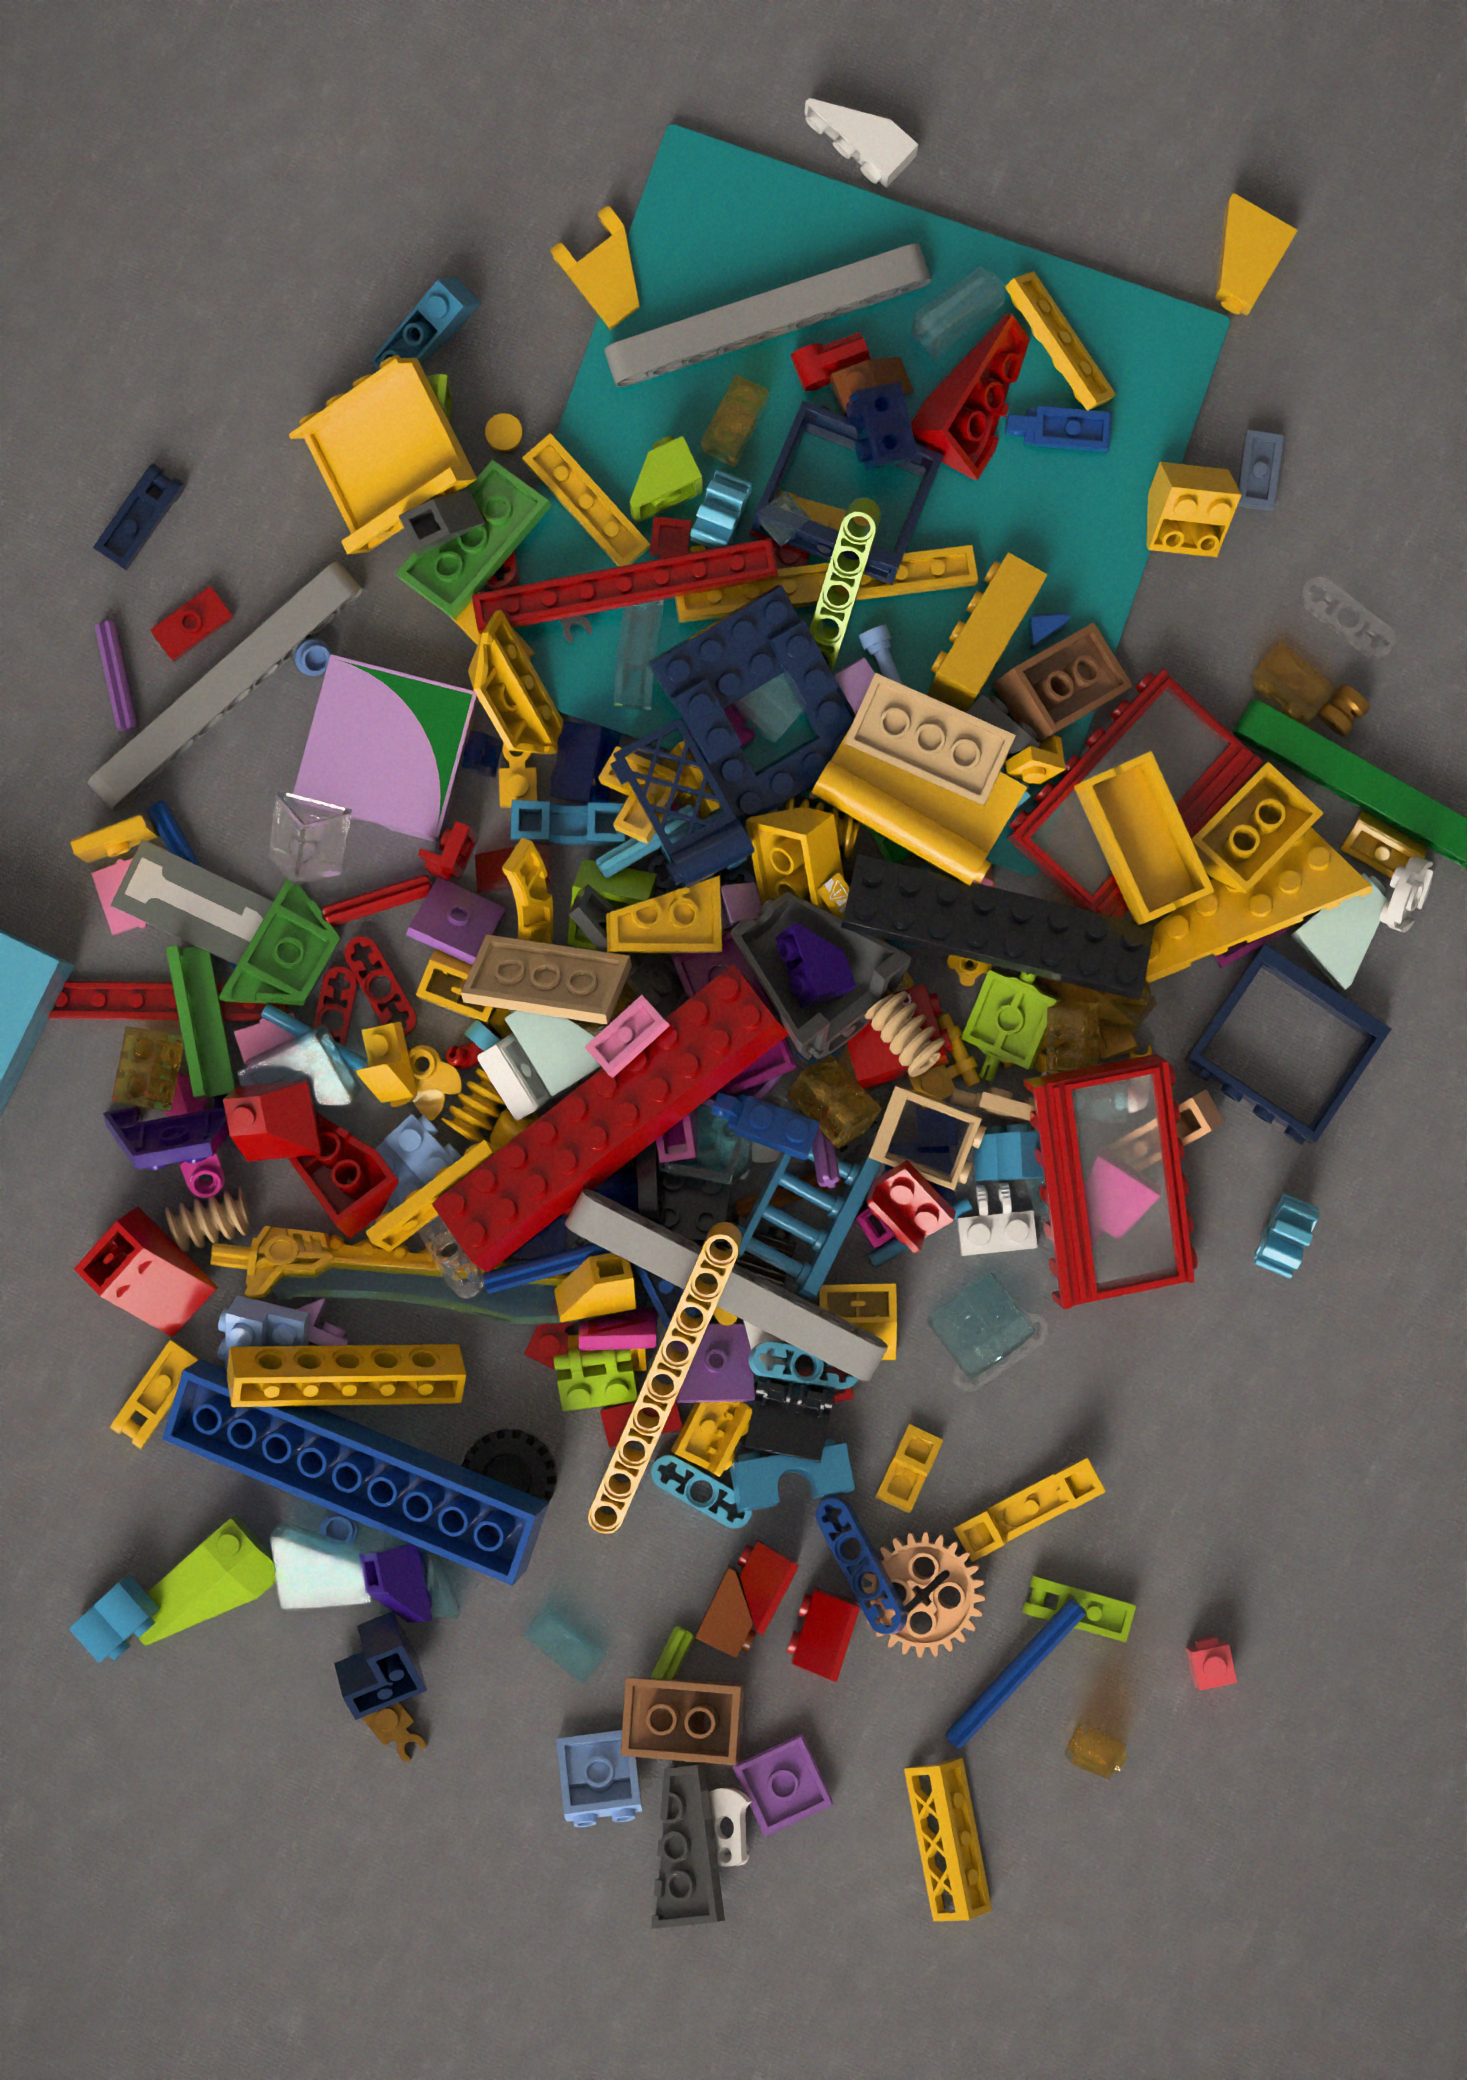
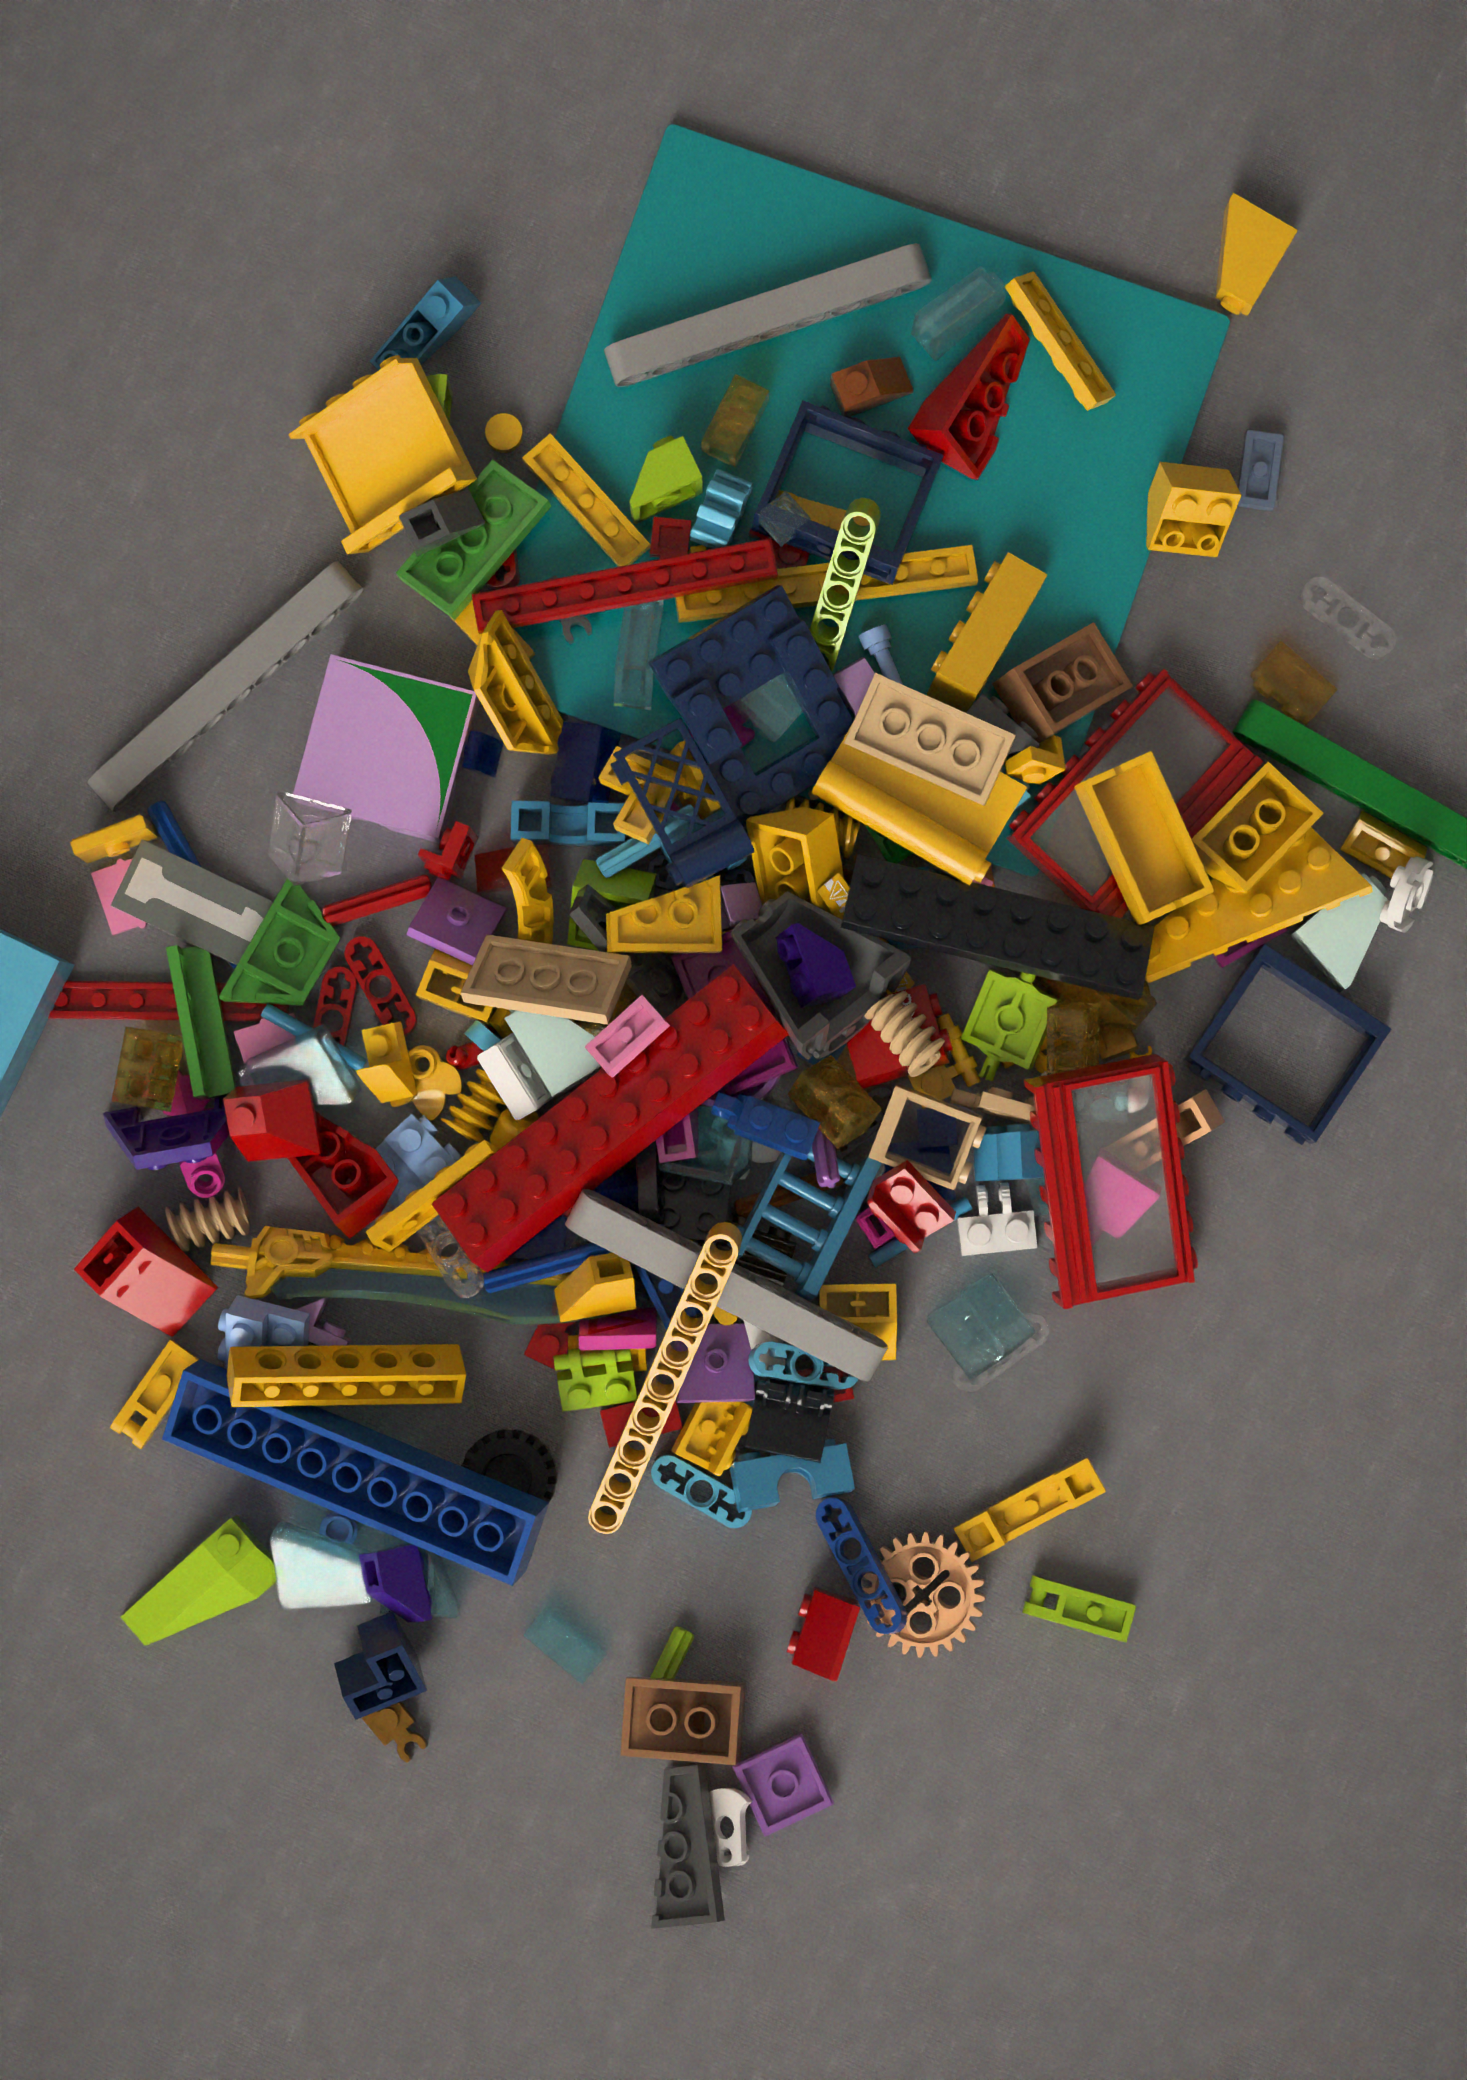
(114, 1619): dark azure brick -> none
(116, 675): medium lavender axle -> none
(138, 517): dark blue plate -> none
(191, 624): red plate -> none
(312, 656): medium blue plate -> none
(517, 781): yellow plate -> none
(597, 1779): light blue plate -> none
(605, 273): yellow flag -> none
(728, 1618): dark orange slope -> none
(765, 1580): red slope -> none
(818, 361): red piece -> none
(869, 139): white slope -> none
(881, 426): clear blue brick -> none
(909, 1468): yellow slope -> none
(955, 1840): yellow fence -> none
(966, 974): yellow plate -> none
(1015, 1673): blue axle -> none
(1045, 626): blue slope -> none
(1062, 428): blue hinge -> none
(1096, 1750): clear yellow slope -> none
(1211, 1663): coral brick -> none
(1286, 1235): medium azure gear -> none
(1344, 710): pearl gold wheel -> none

